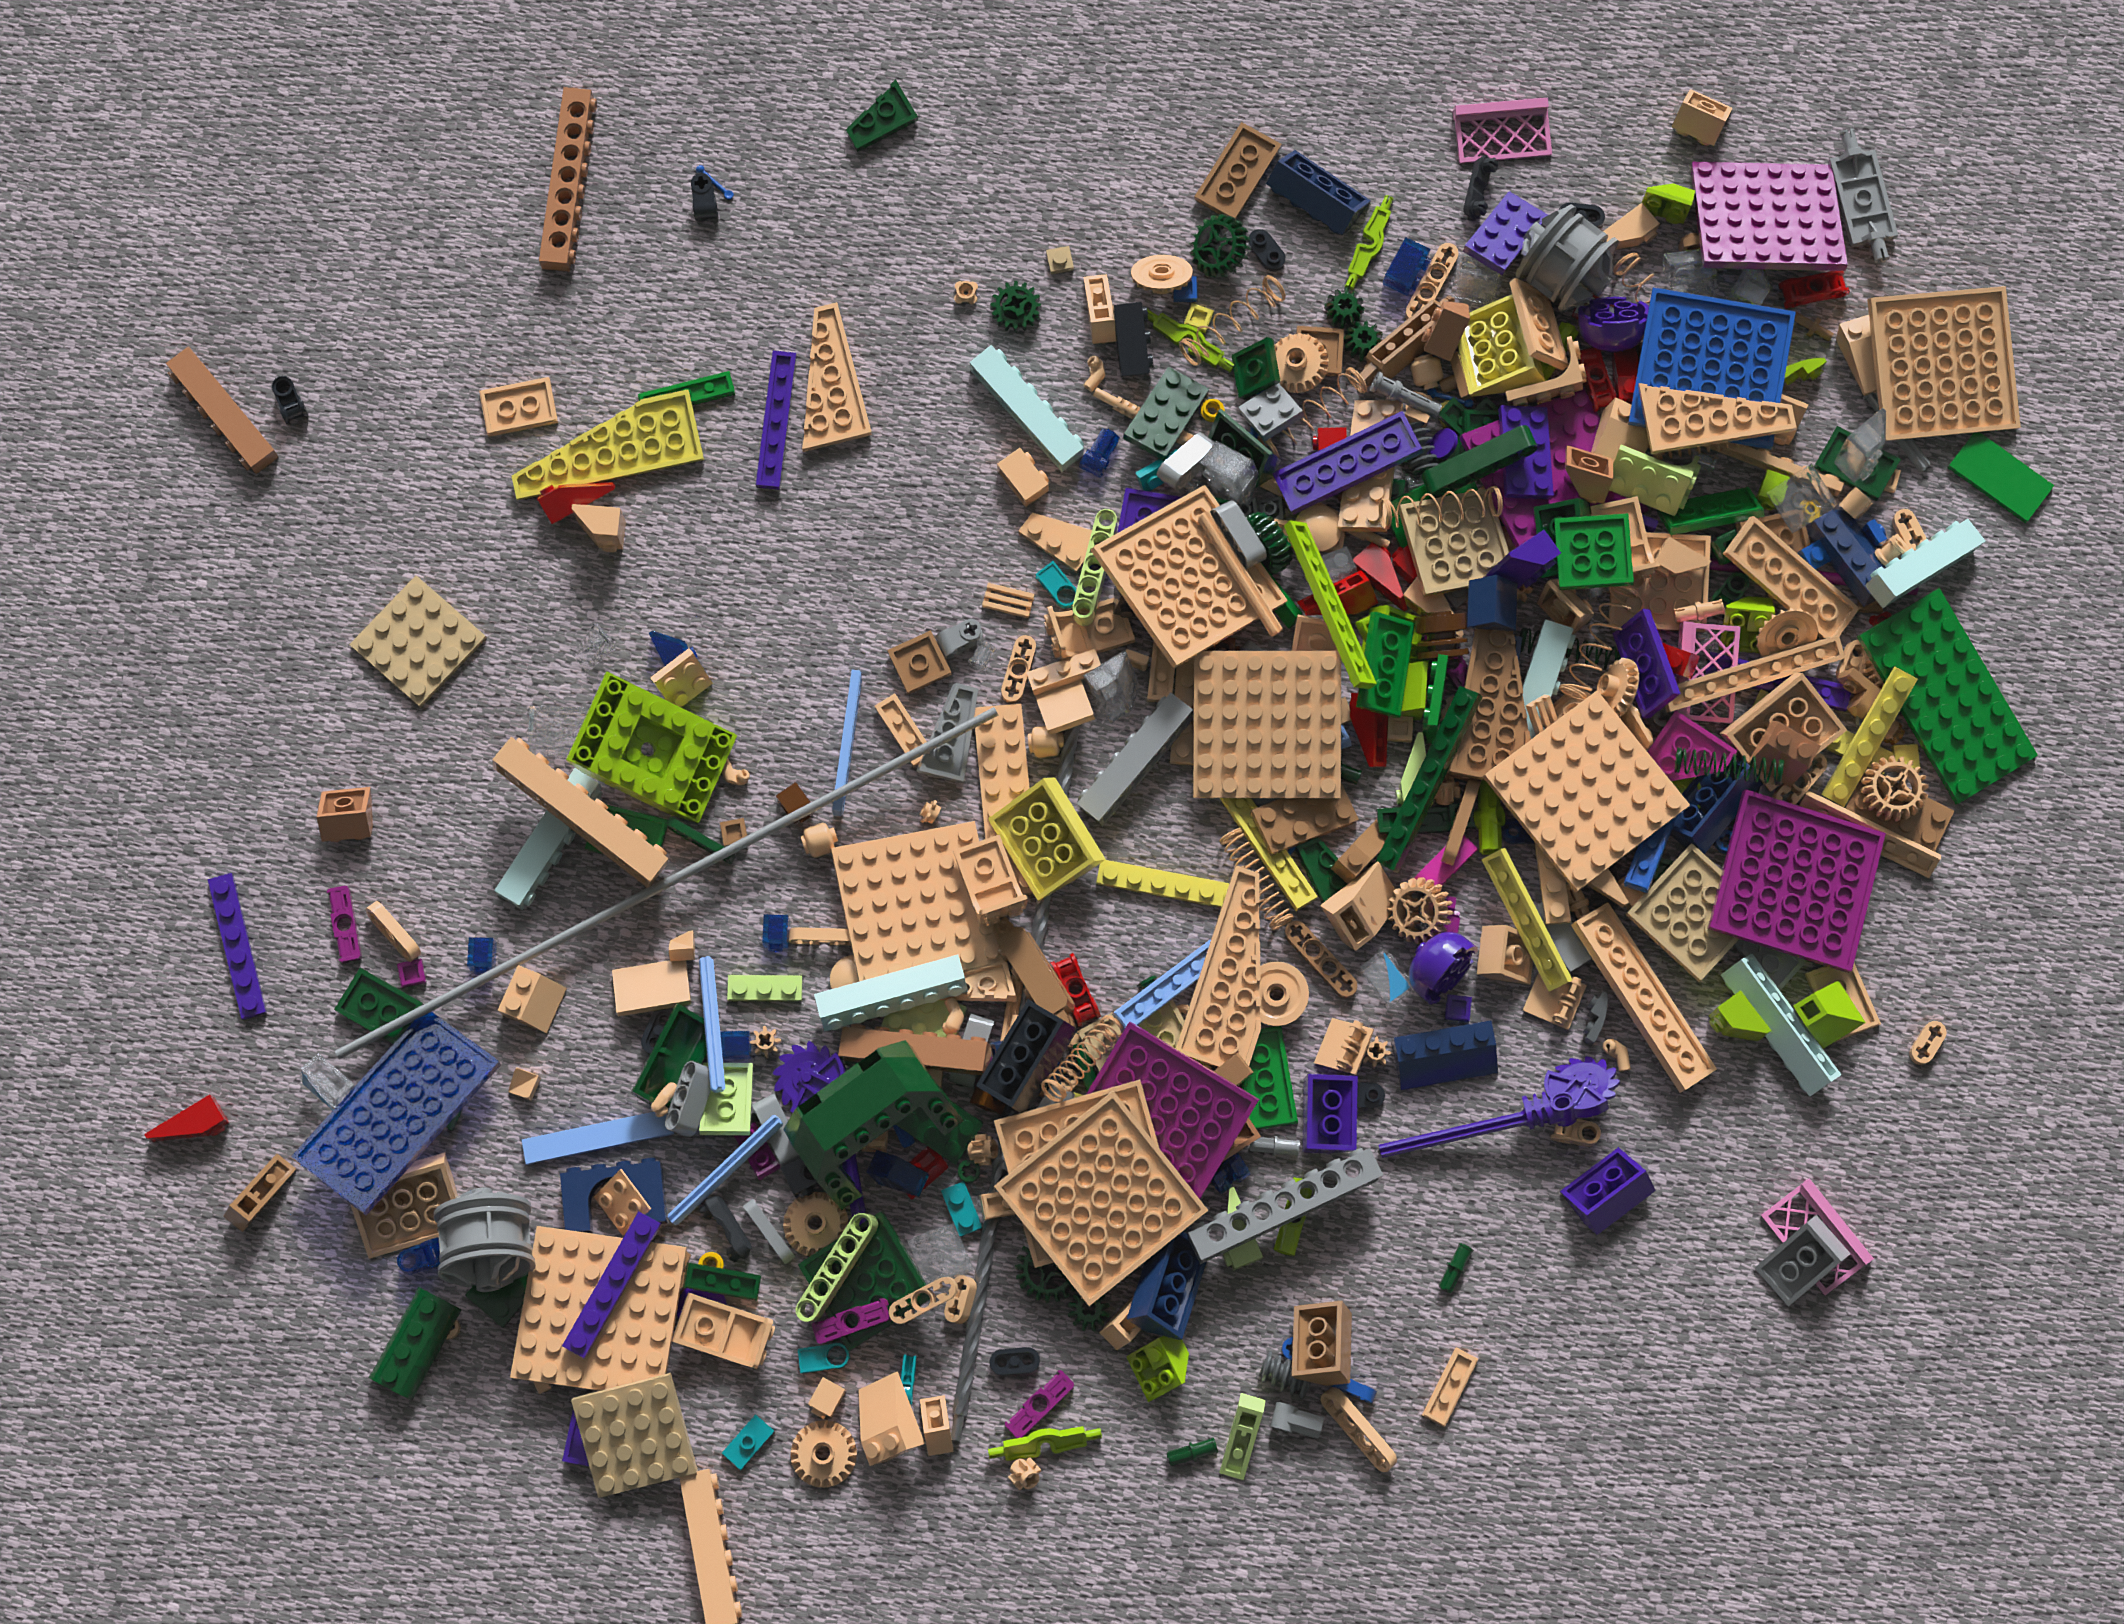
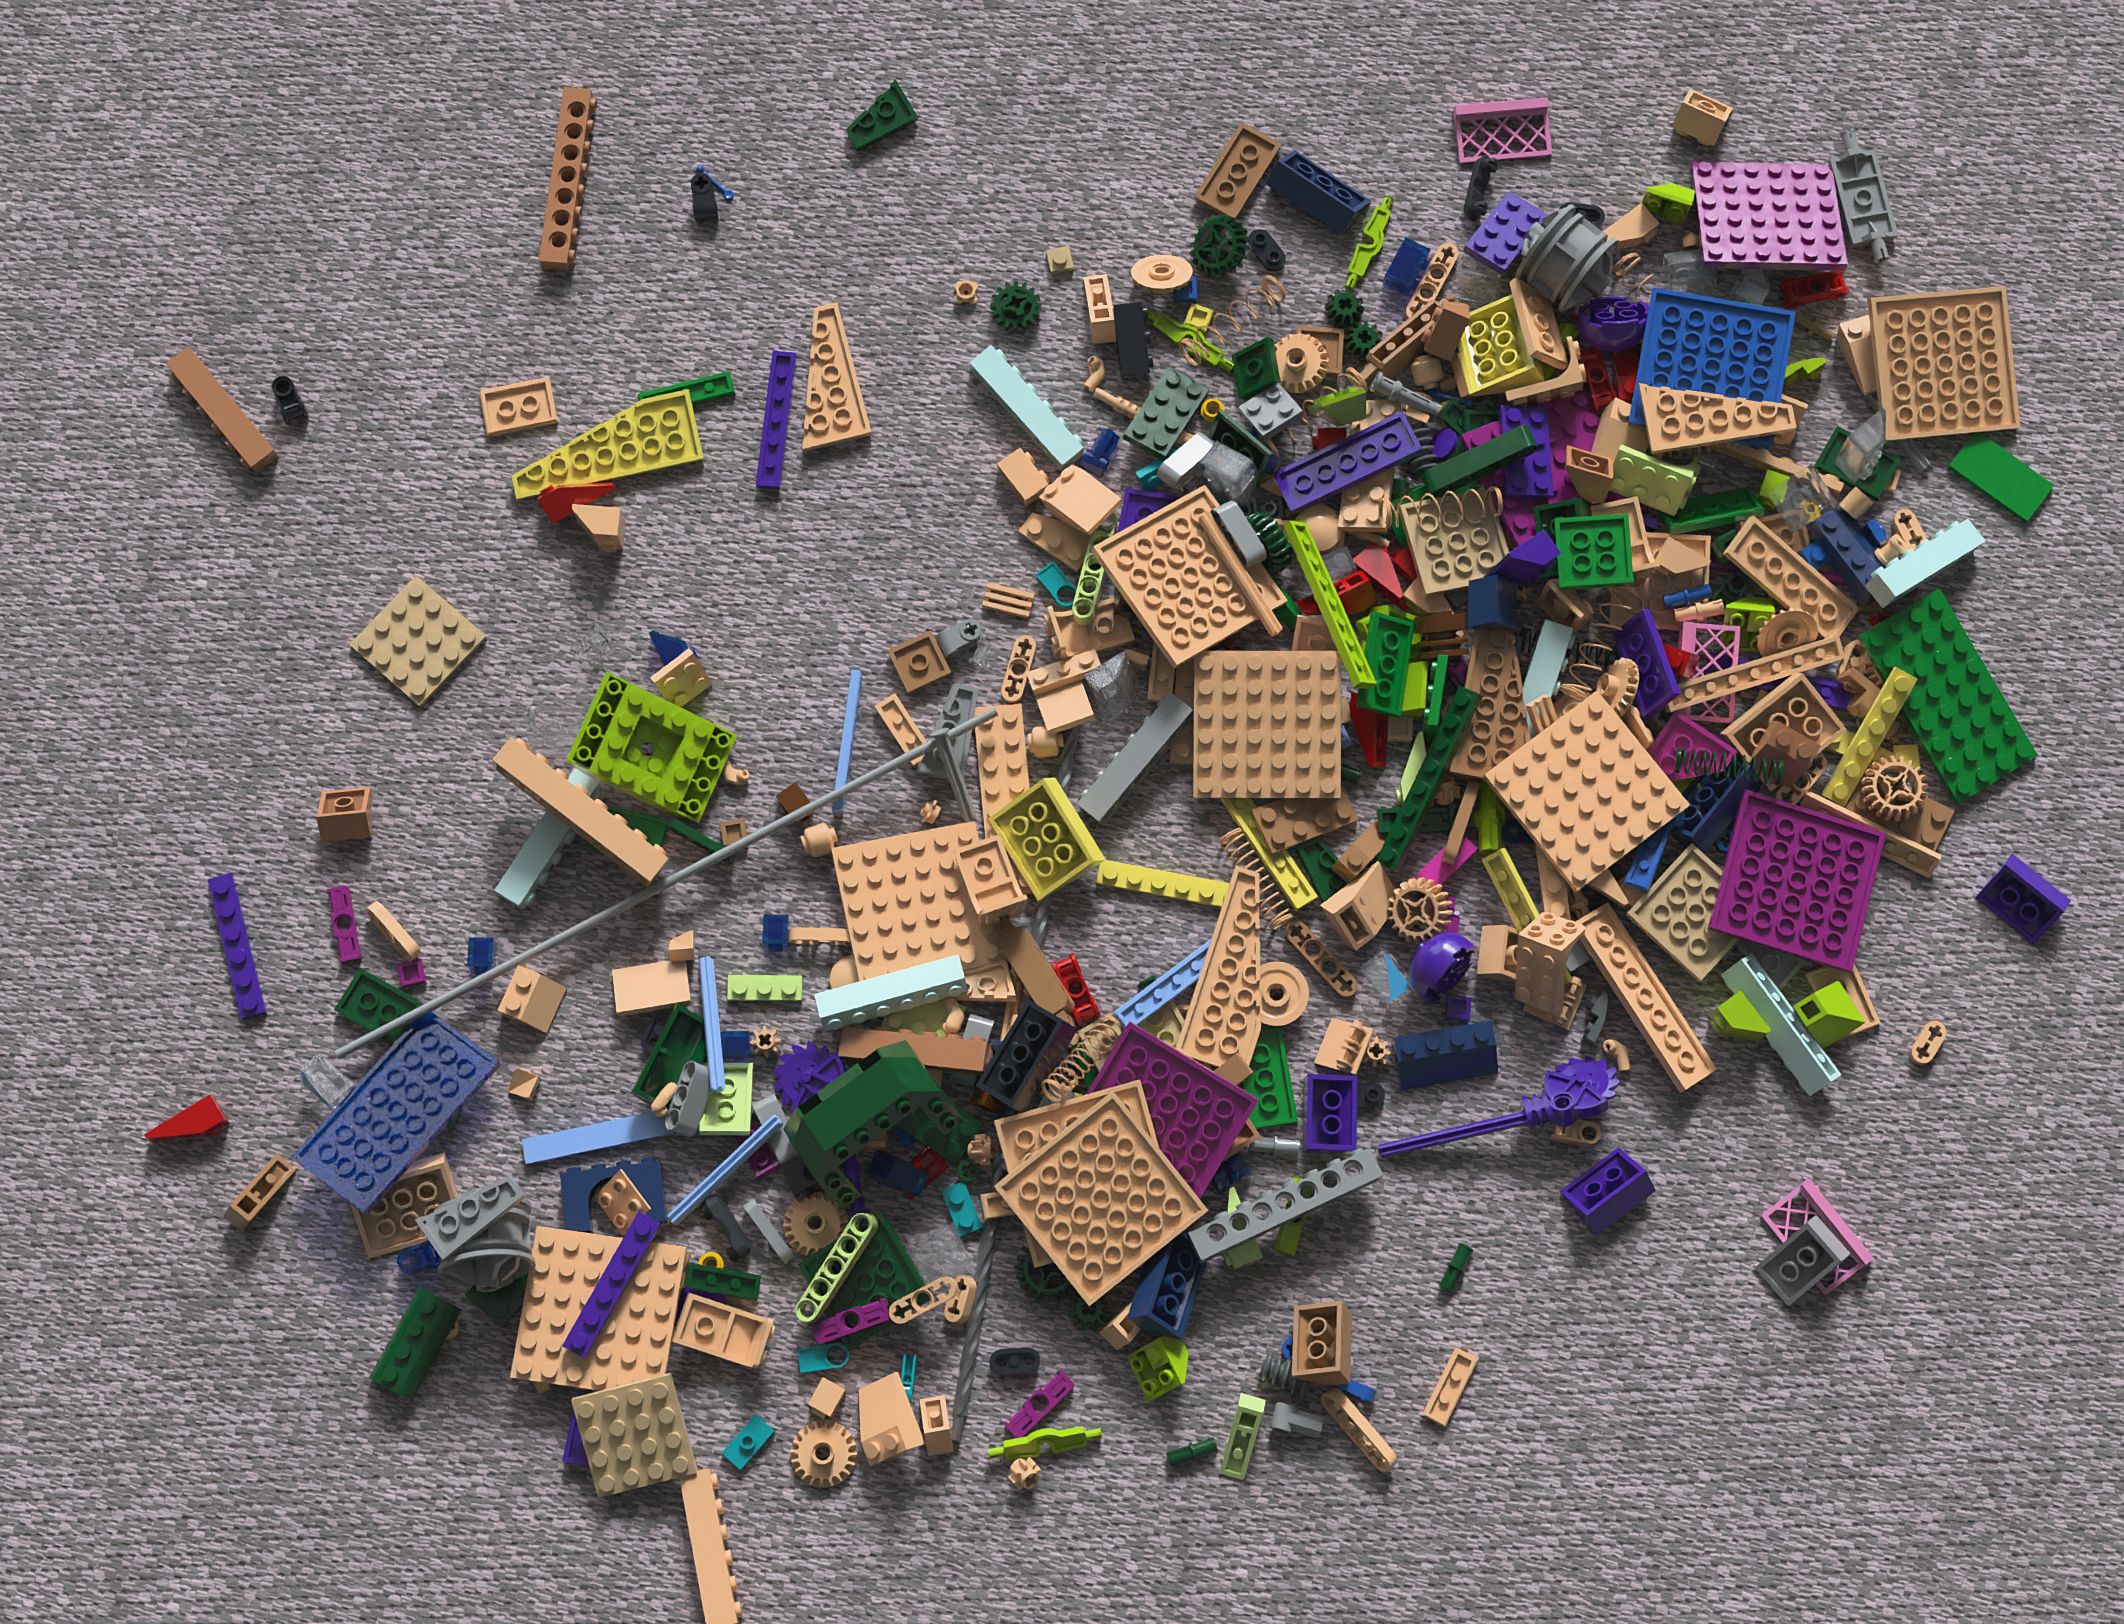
(464, 1220): none -> light grey wing
(954, 774): none -> light grey axle
(1079, 500): none -> light nougat slope
(1343, 409): none -> lime slope
(1543, 959): none -> light nougat bracket
(1687, 596): none -> blue axle
(2023, 899): none -> dark purple slope

